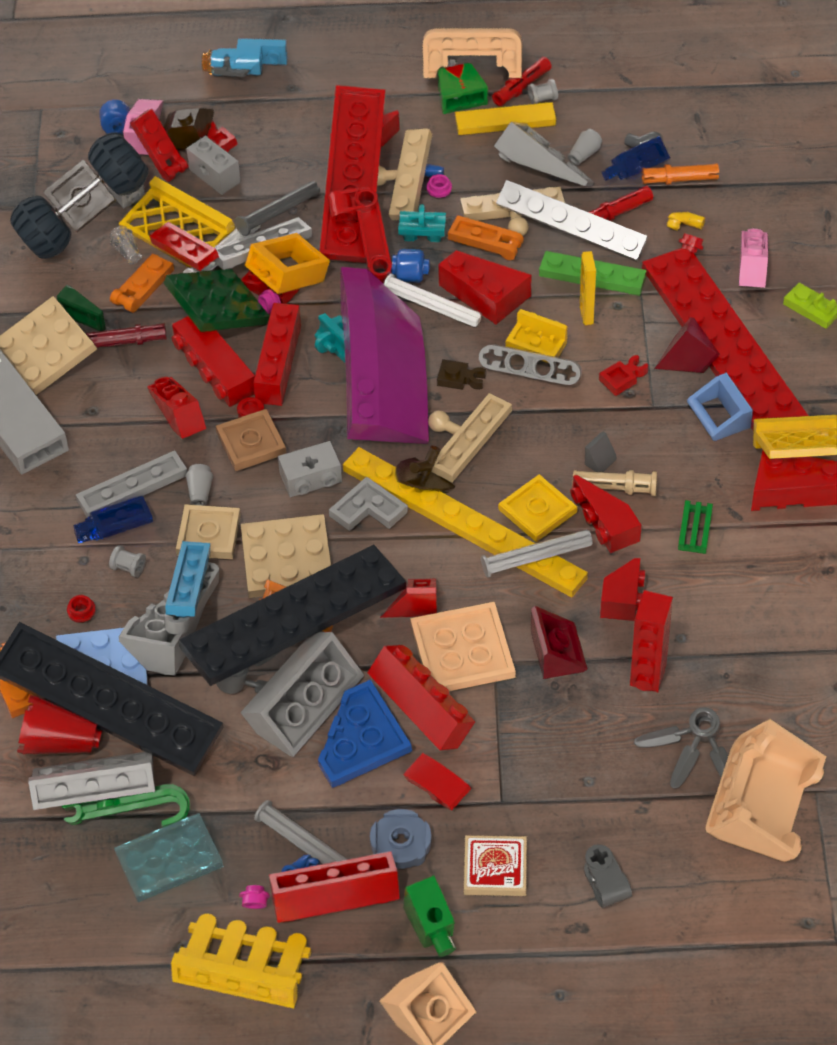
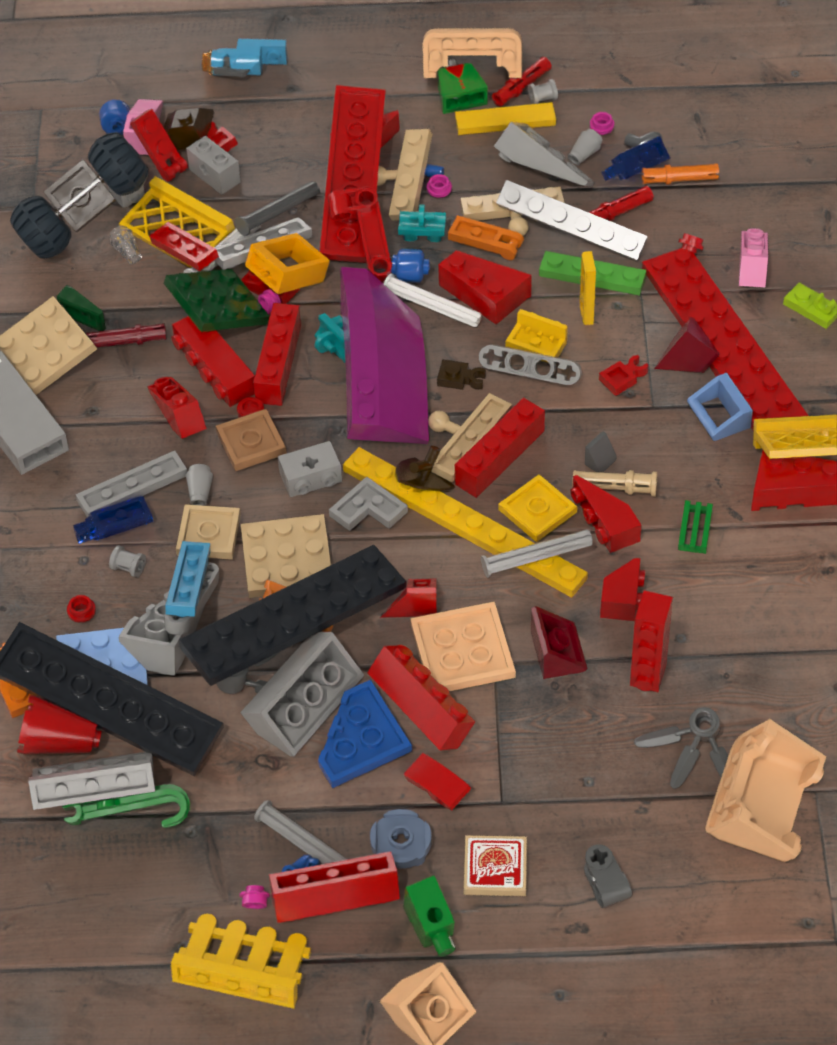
(142, 283): orange plate -> none
(168, 857): clear light blue plate -> none
(499, 447): none -> red brick
(602, 123): none -> dark pink plate
(686, 218): yellow arm -> none

